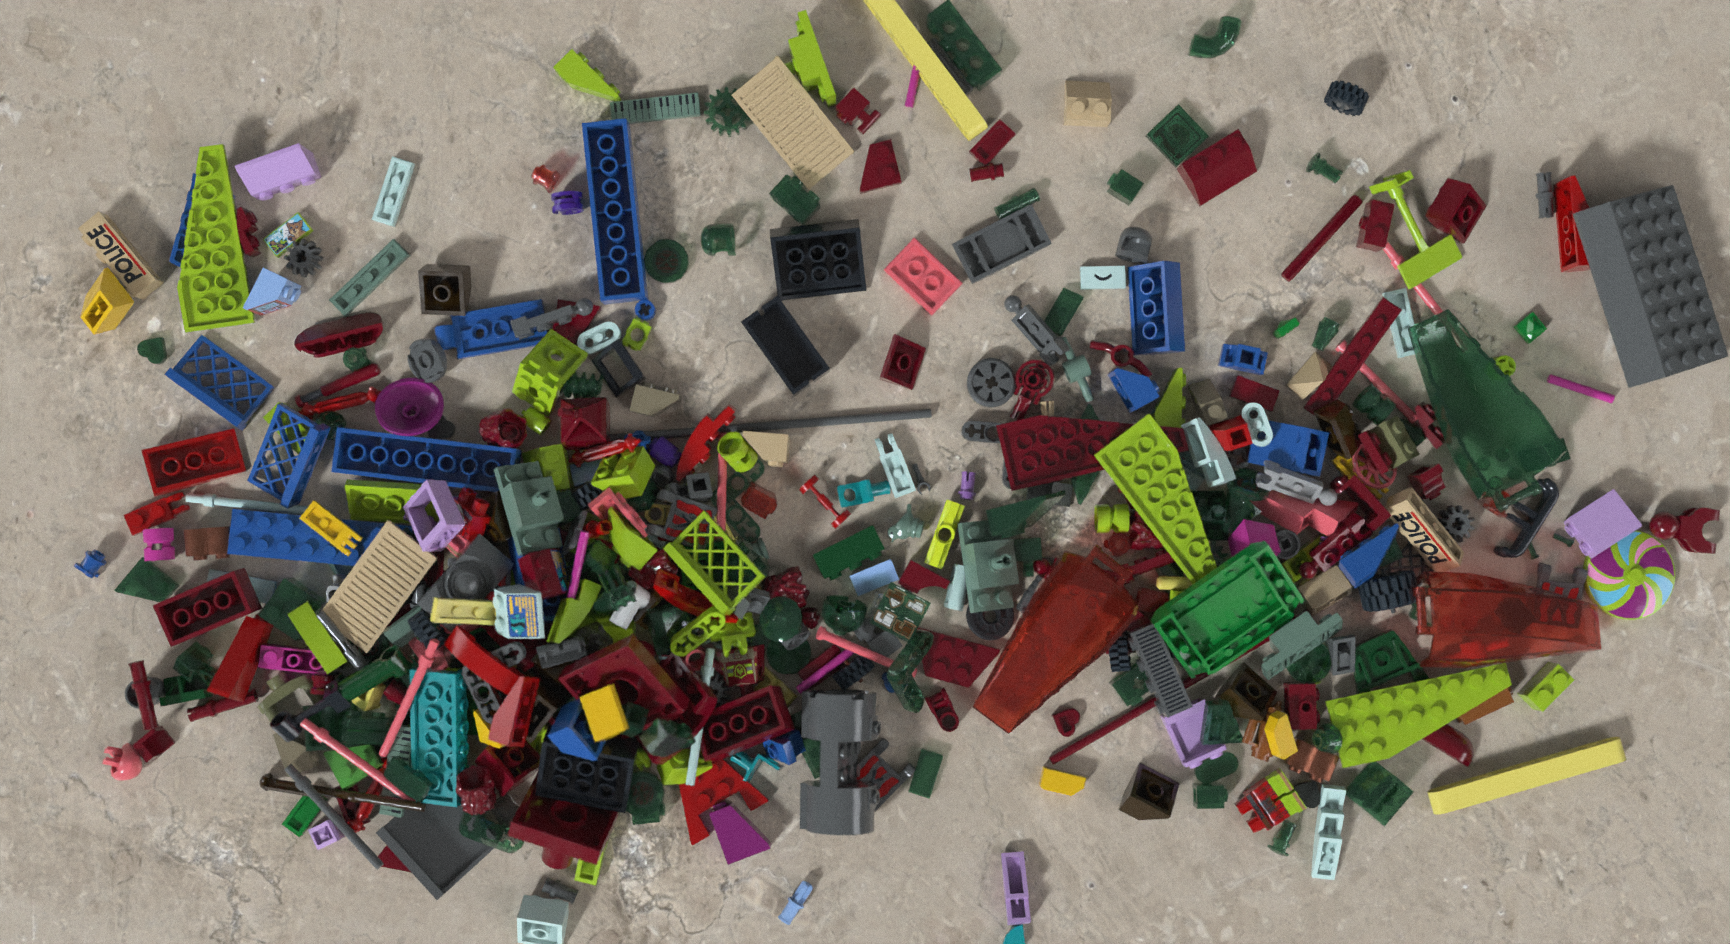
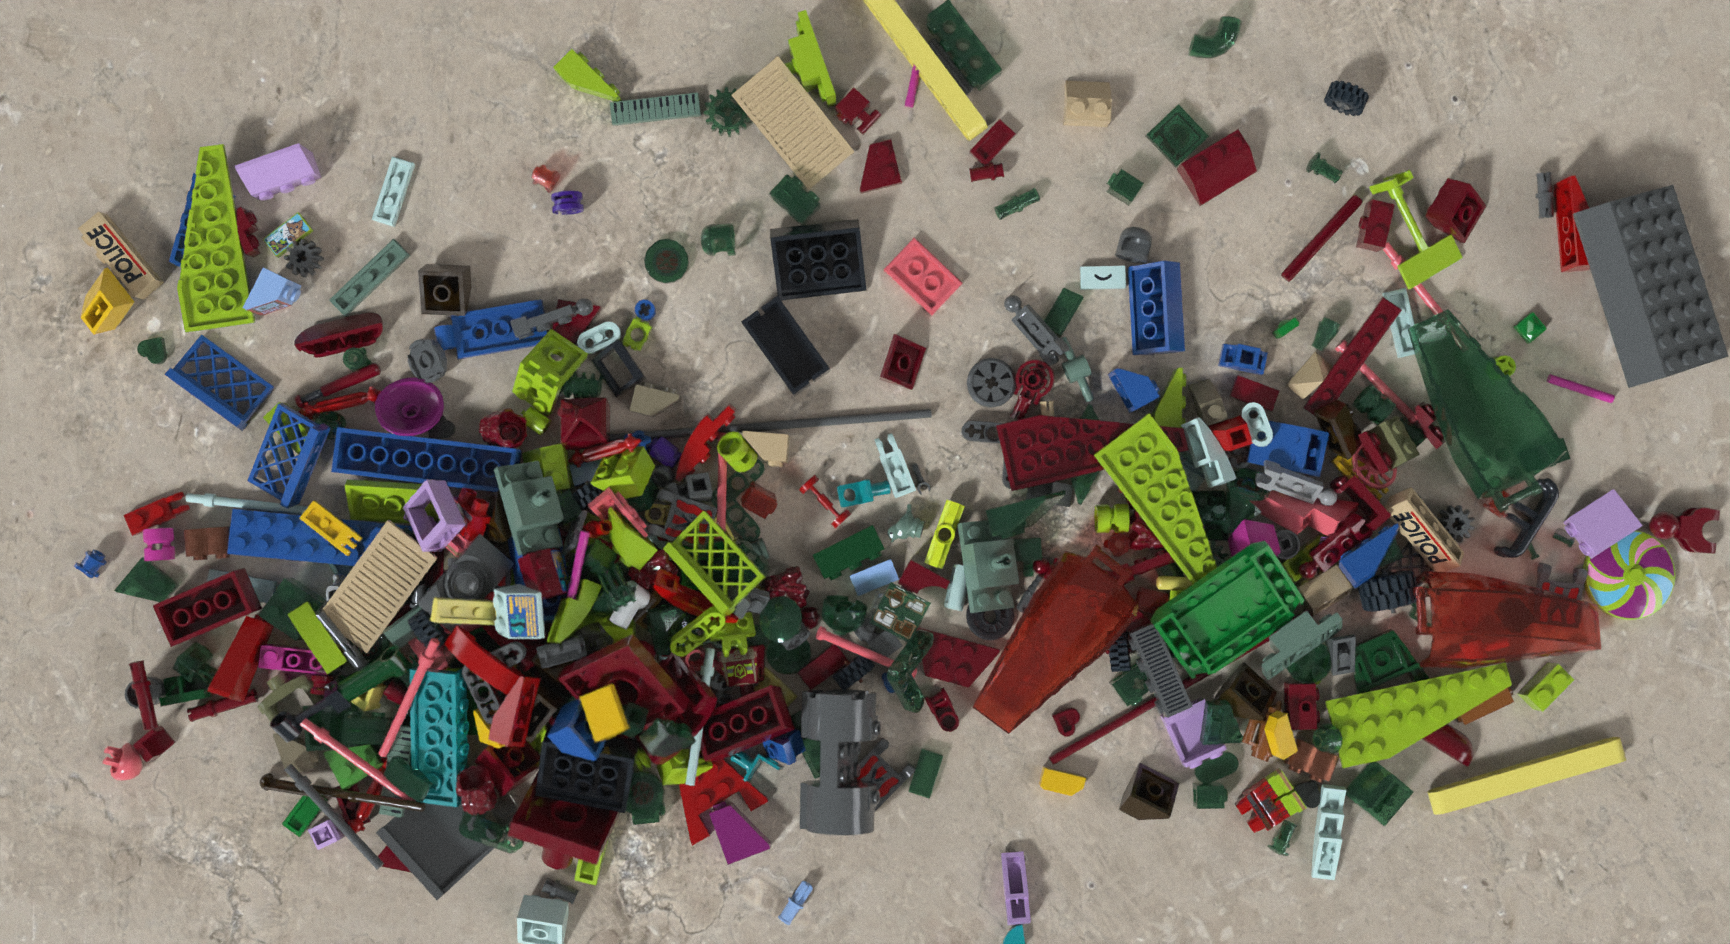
(193, 461): red slope -> none
(615, 211): blue brick -> none
(824, 670): dark pink bar -> none
(967, 486): medium lavender pin -> none
(1001, 244): dark grey slope -> none
(1136, 363): dark red piece -> none
(1427, 481): dark red arch -> none

